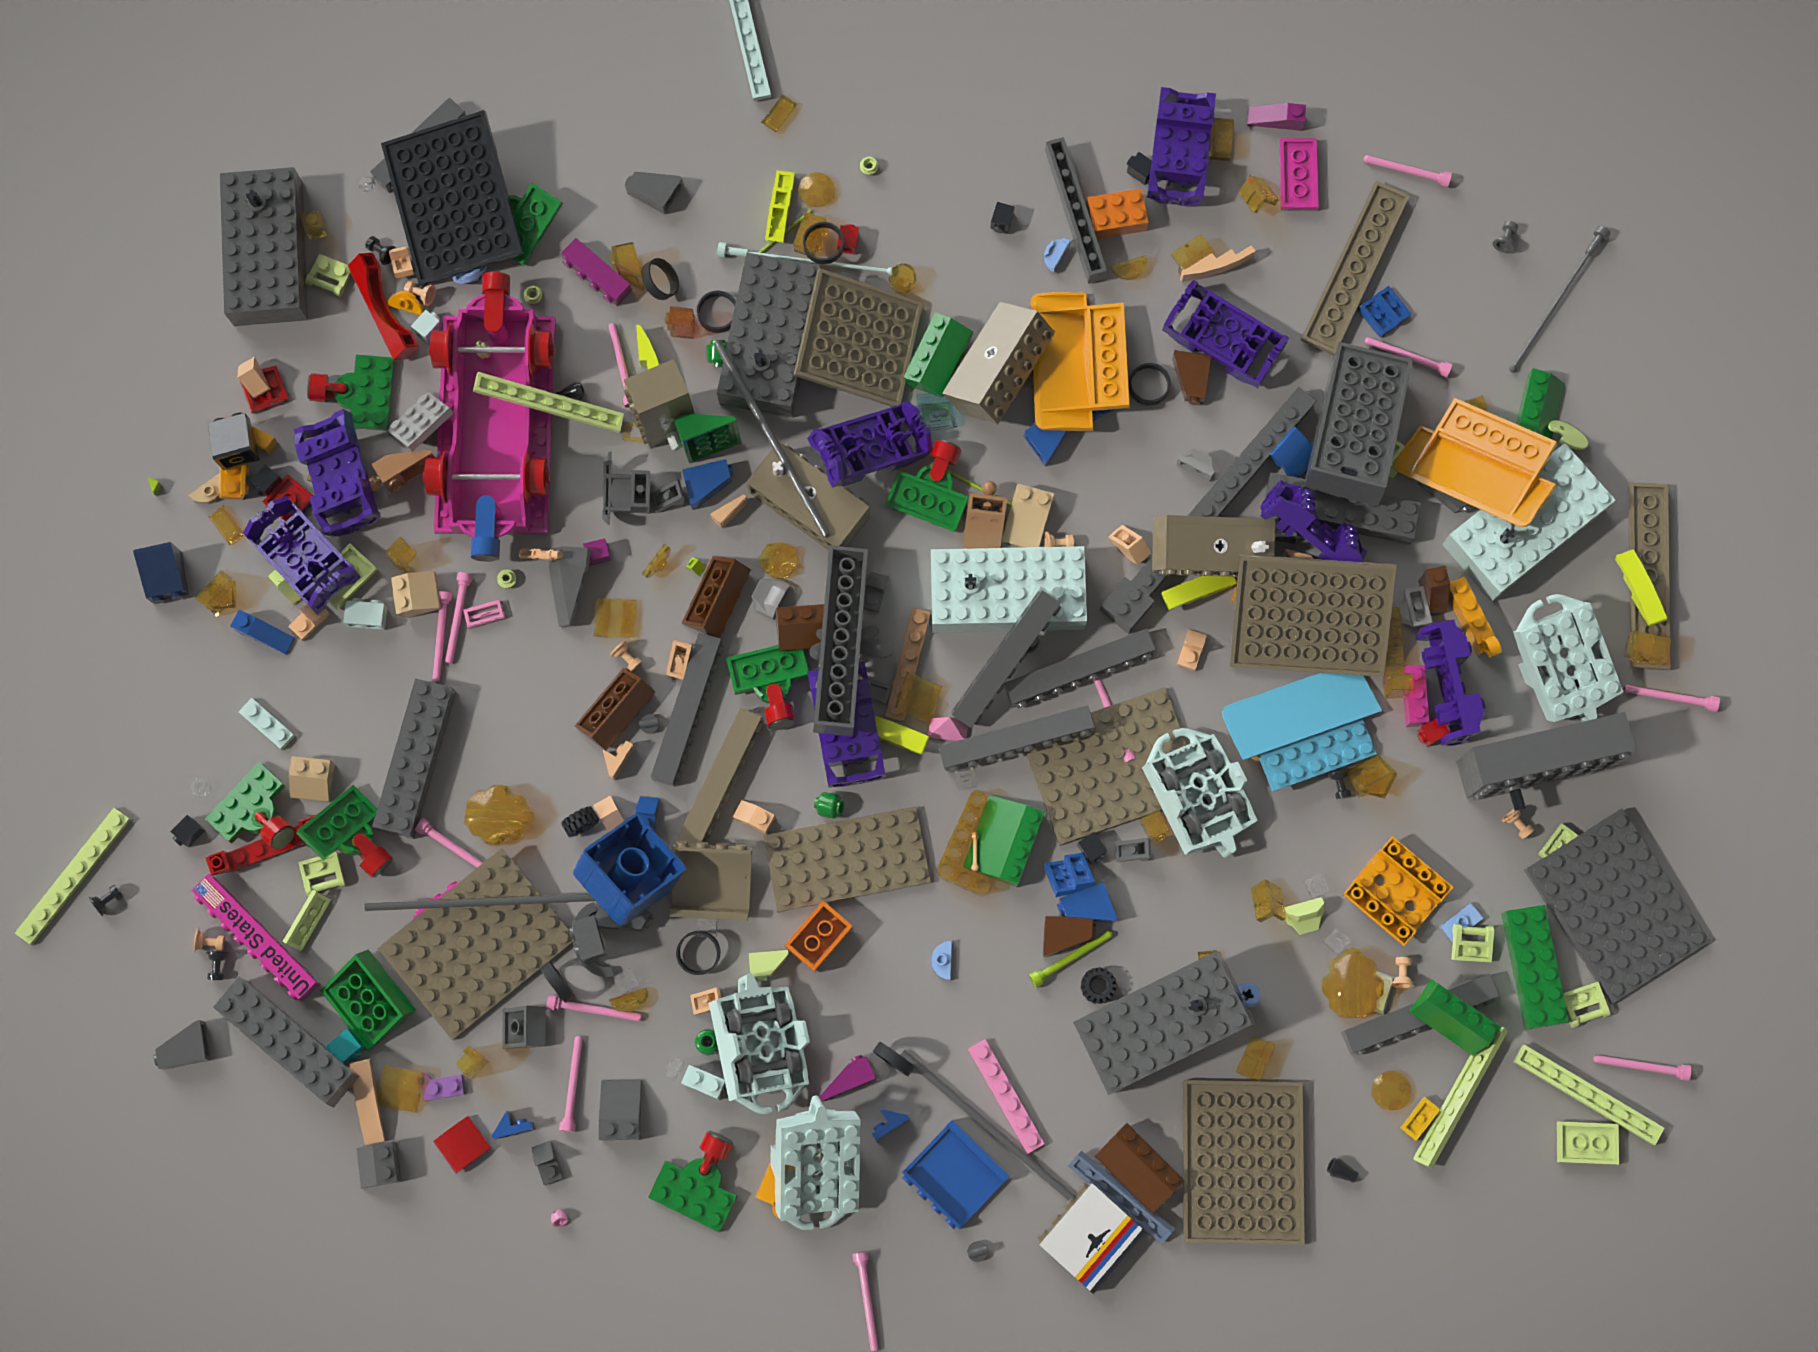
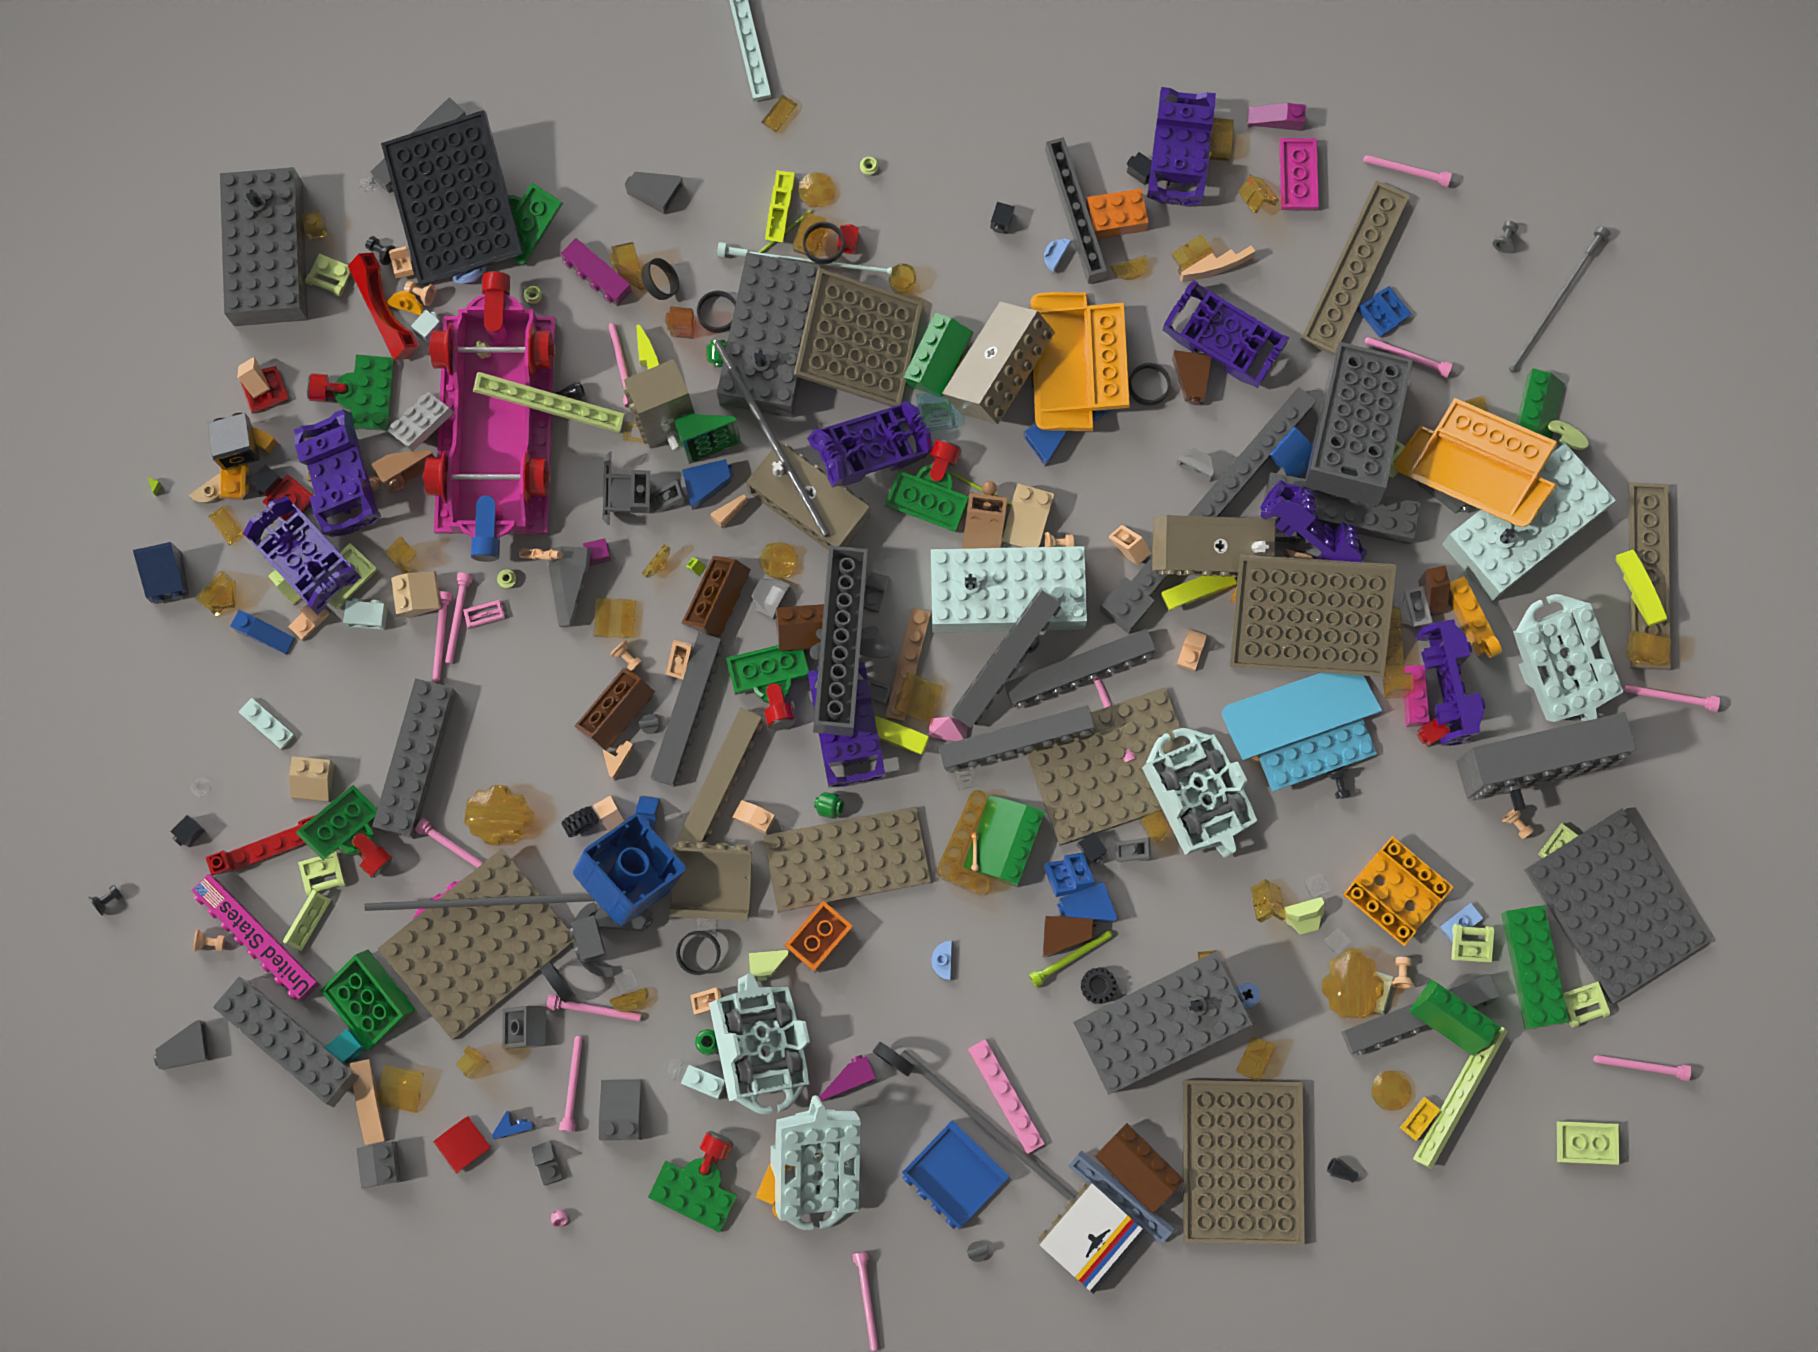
(72, 876): yellowish green plate -> none
(217, 957): black piece -> none
(252, 808): plate -> none
(442, 1087): medium lavender hinge -> none
(894, 1120): blue slope -> none
(1372, 777): clear yellow slope -> none
(1588, 1095): yellowish green plate -> none

